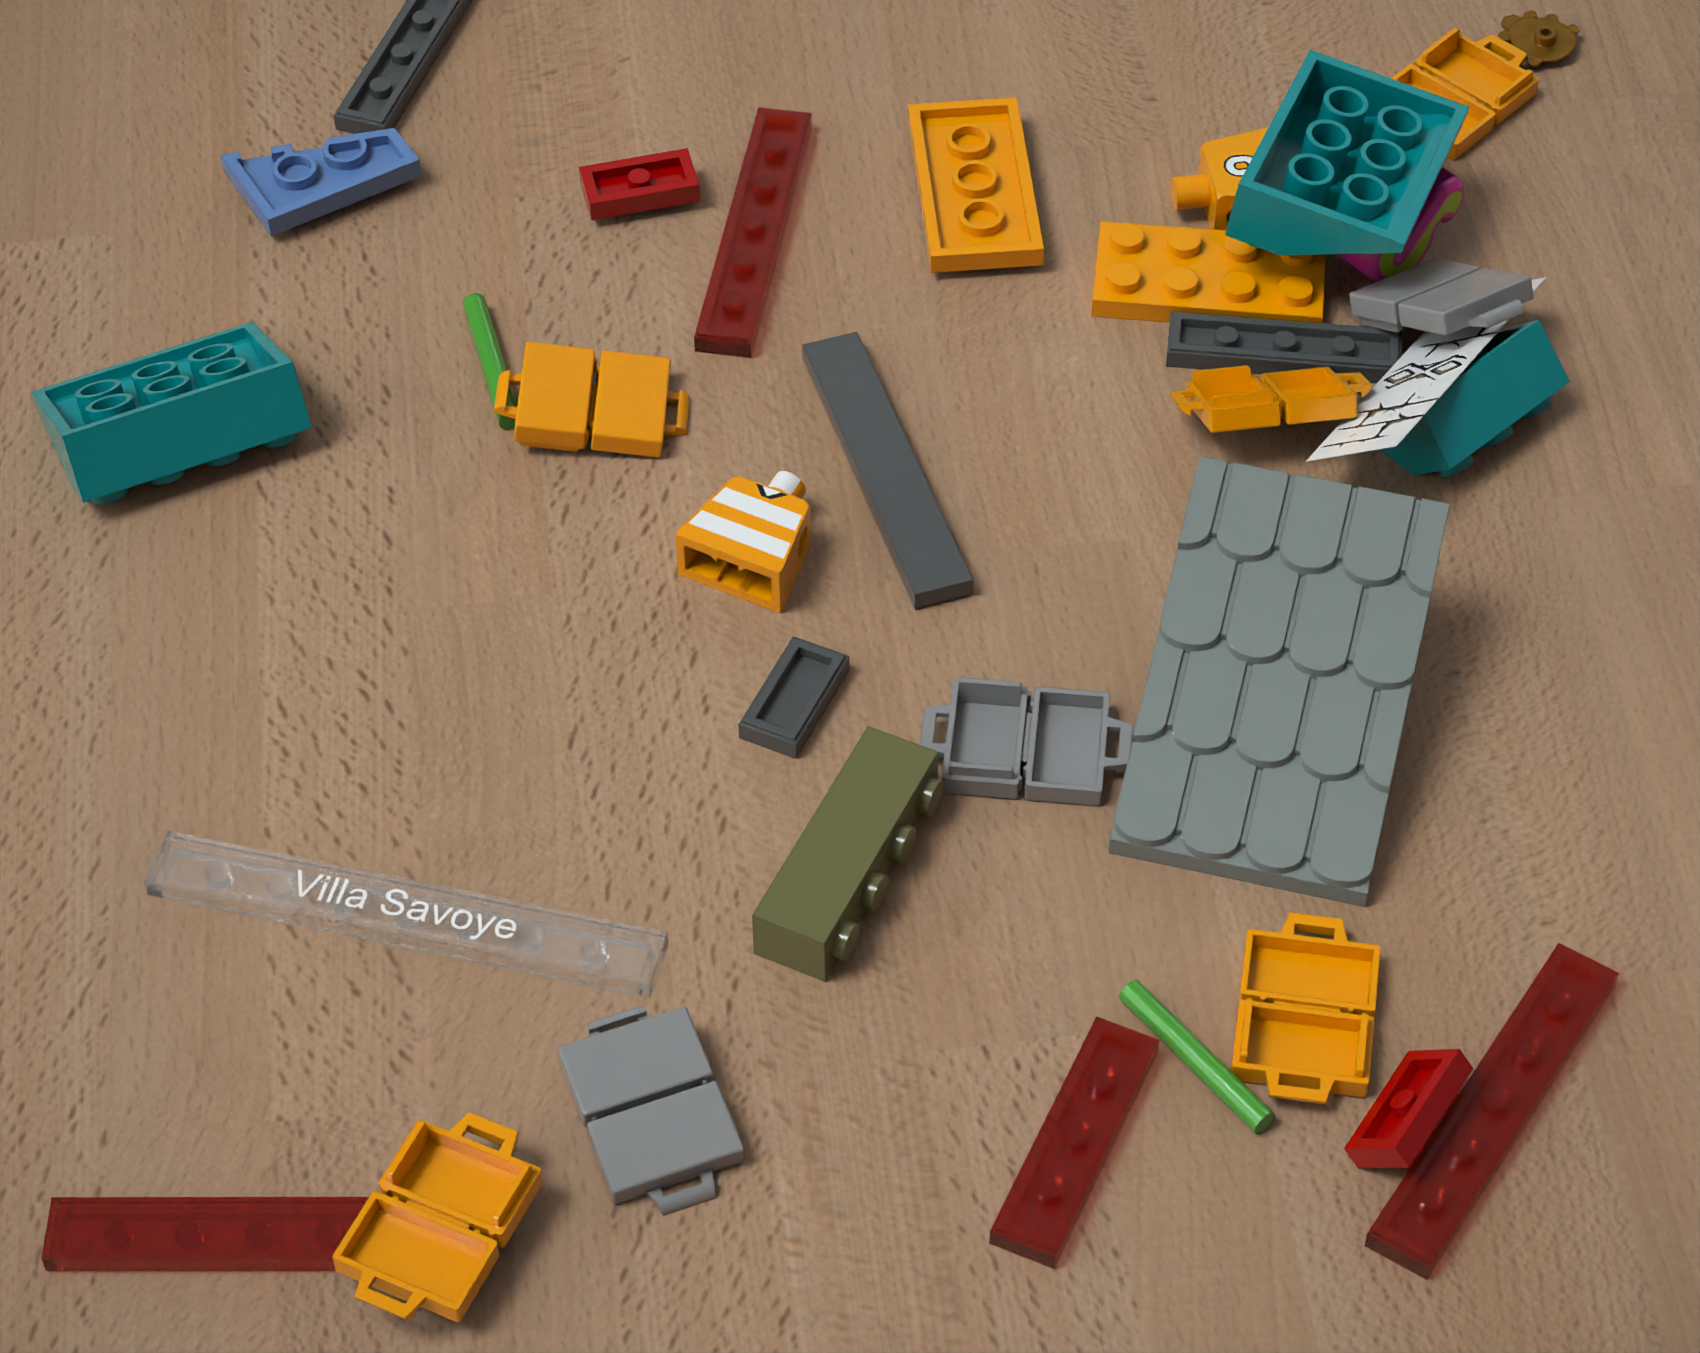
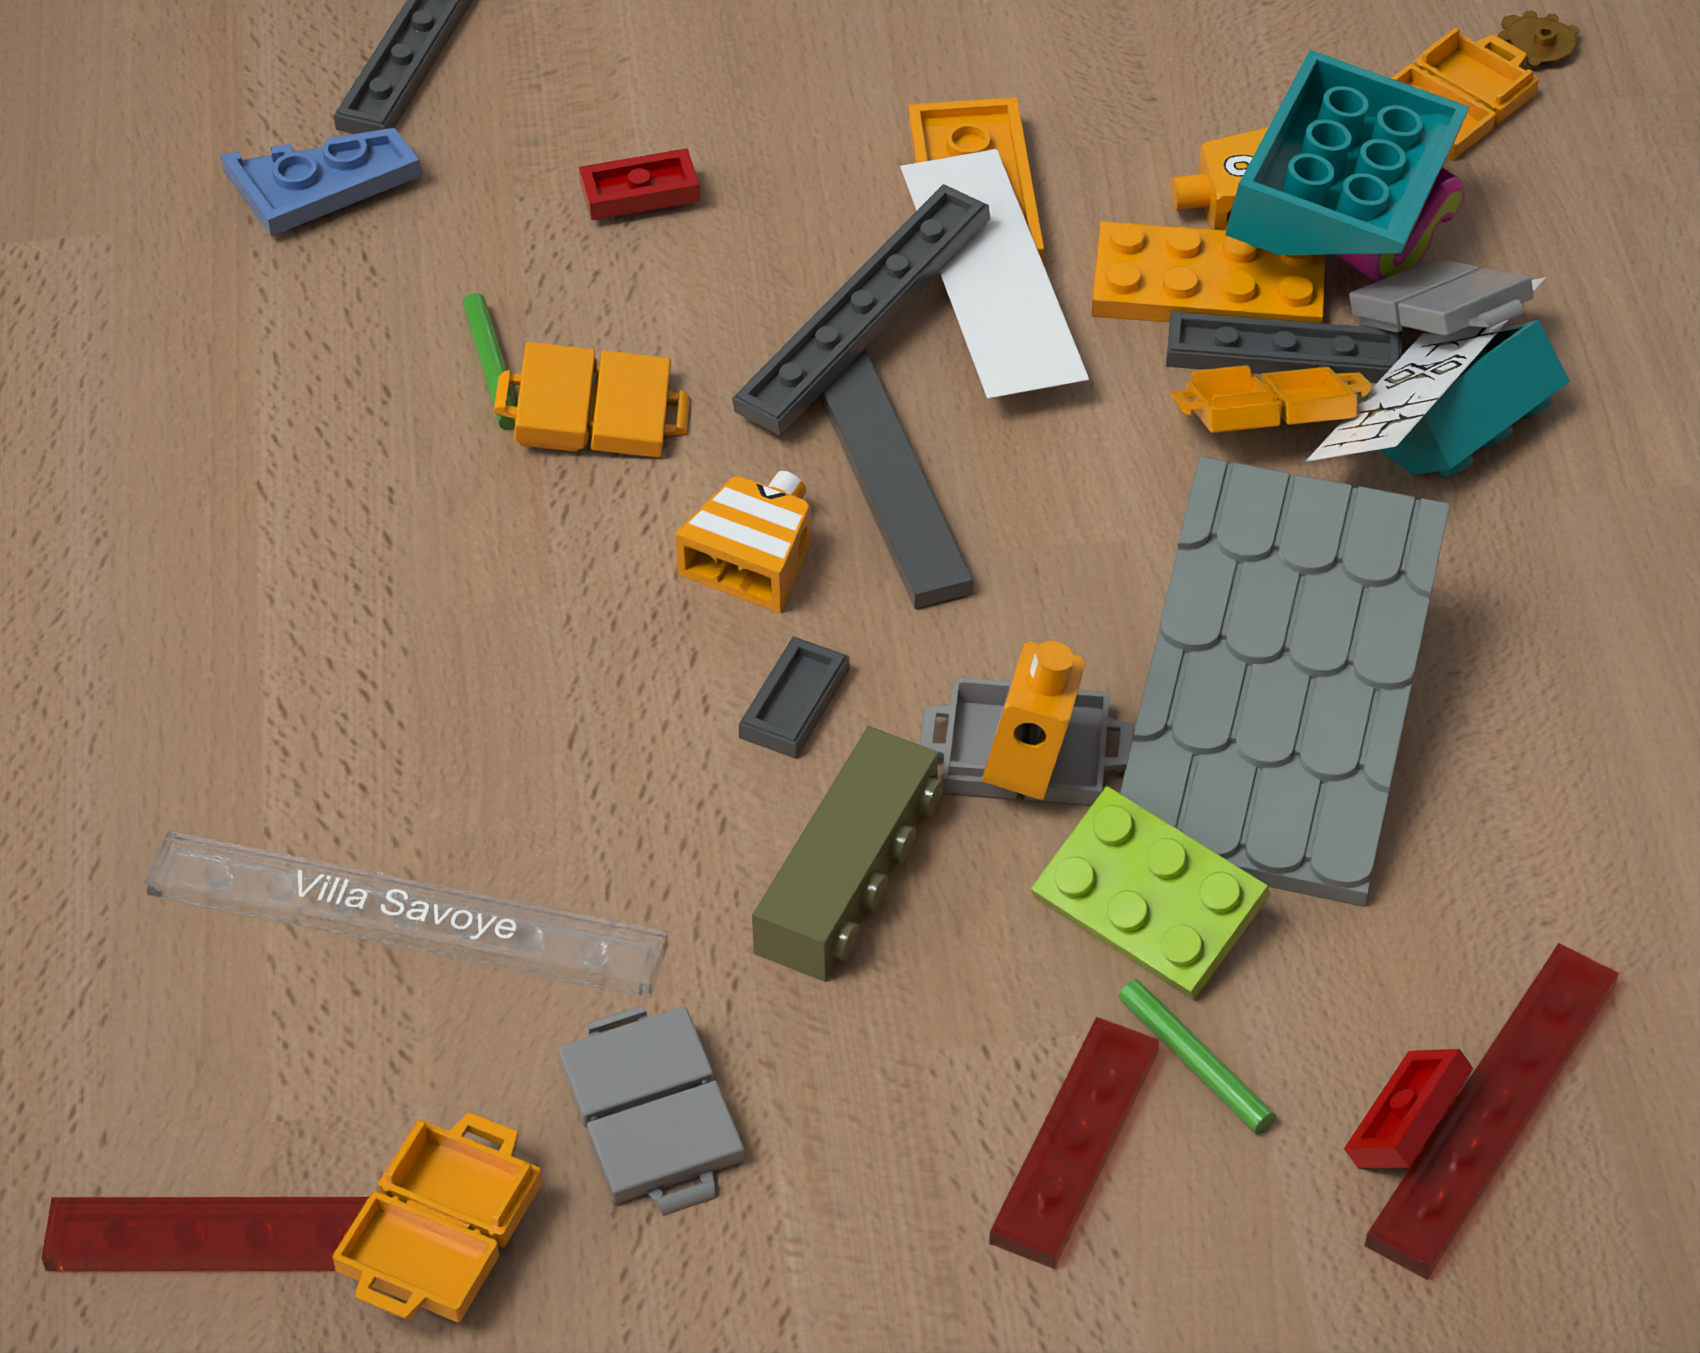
(172, 412): teal slope -> none
(753, 233): clear red tile -> none
(860, 309): none -> dark grey tile
(1000, 283): none -> white sticker
(1039, 694): none -> light orange torso
(1150, 892): none -> lime plate
(1306, 1011): light orange piece -> none

